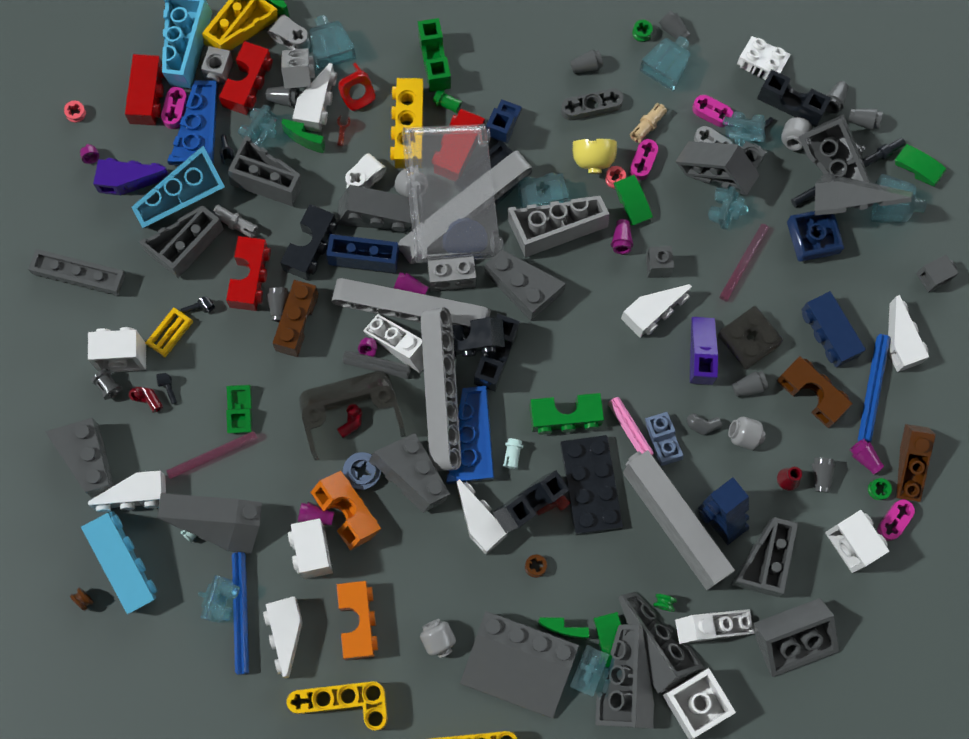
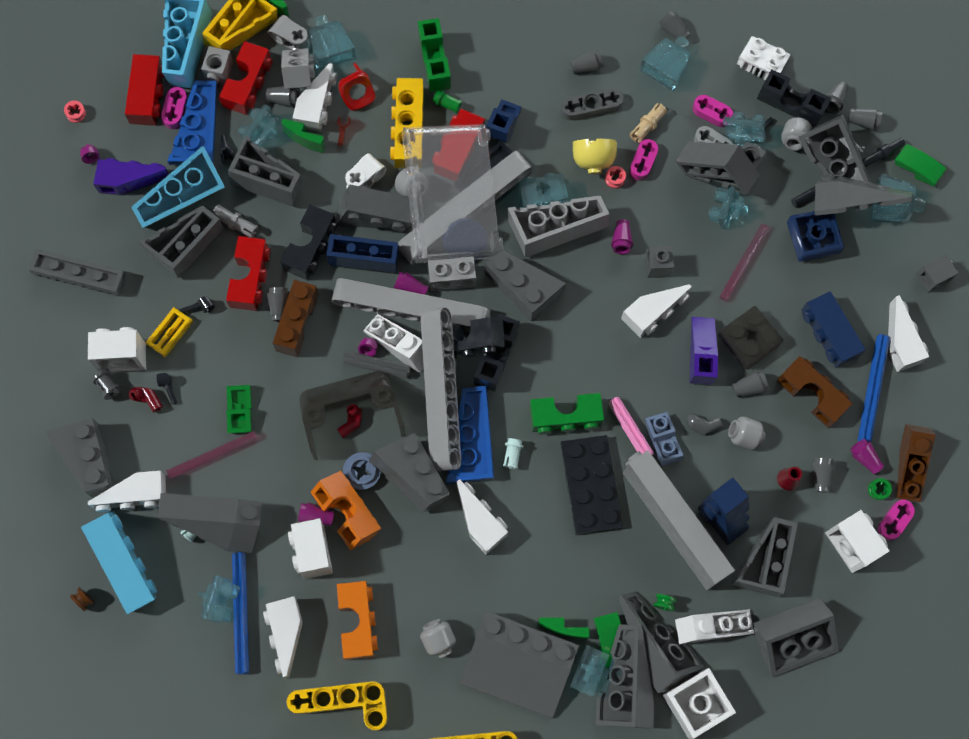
(529, 501): black arch -> none
(532, 572): reddish brown bush -> none
(561, 503): clear red hand -> none
(633, 199): green slope -> none
(645, 25): green bush -> none

